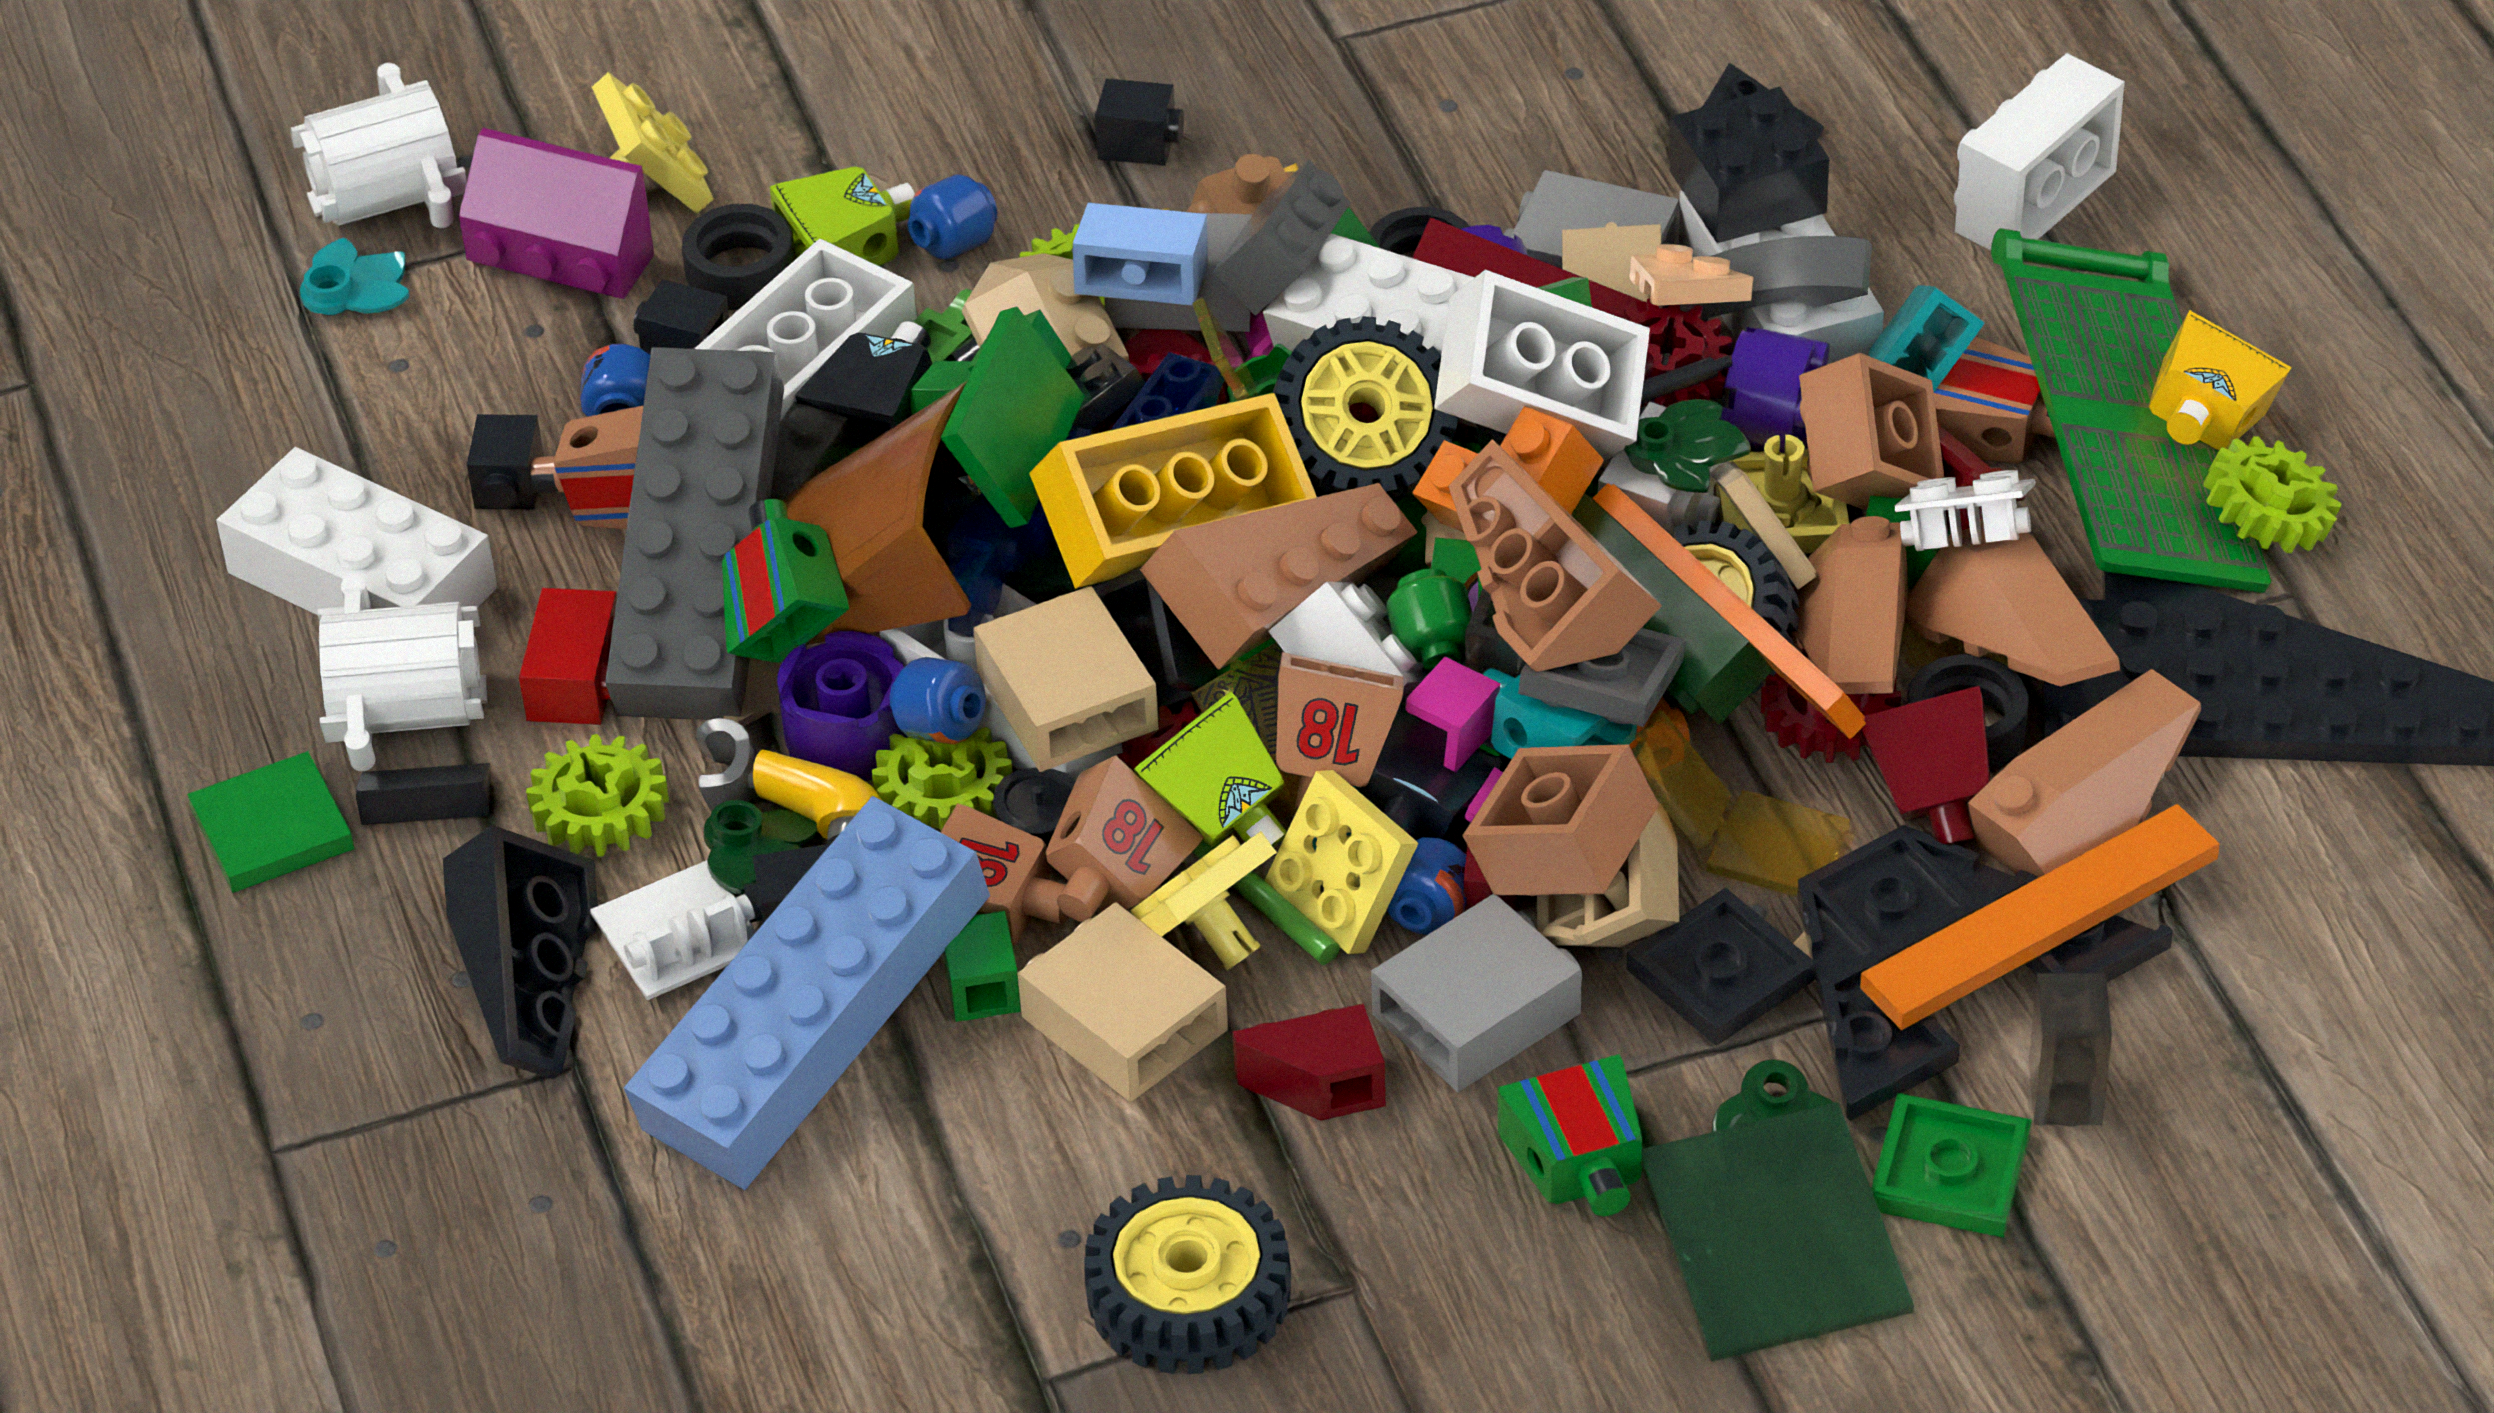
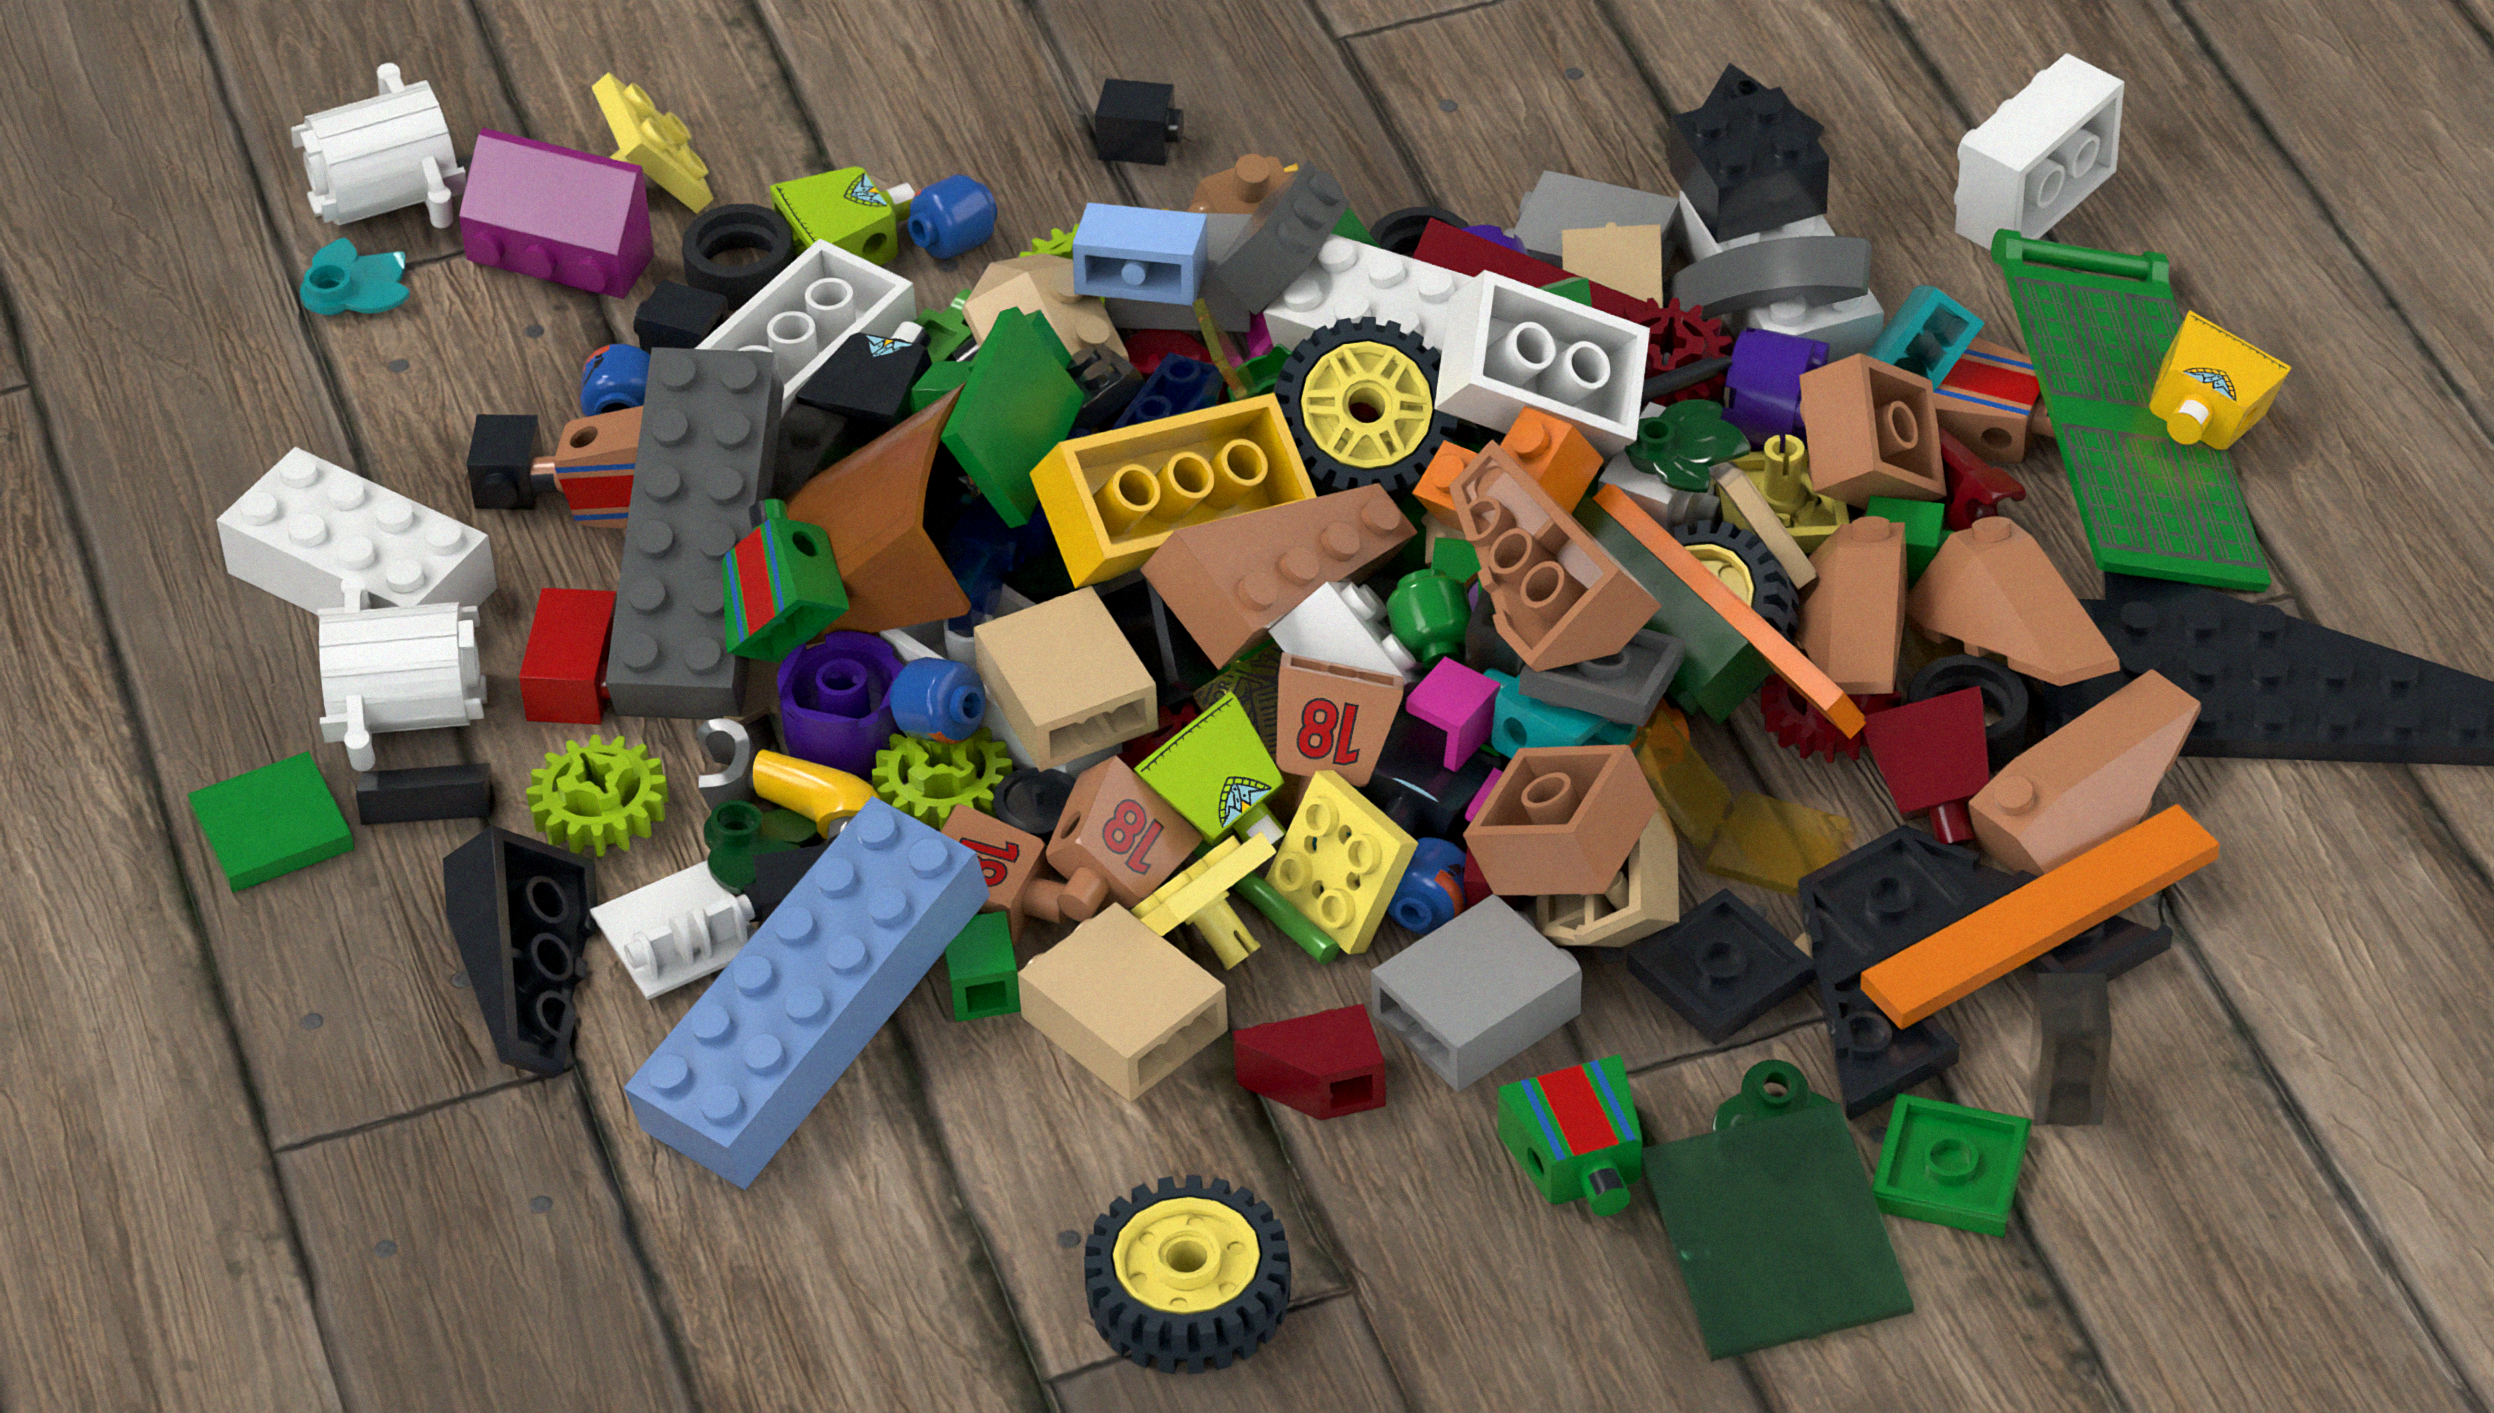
(1679, 278): light nougat wing -> none
(1993, 492): white hinge -> none
(2272, 494): lime gear -> none

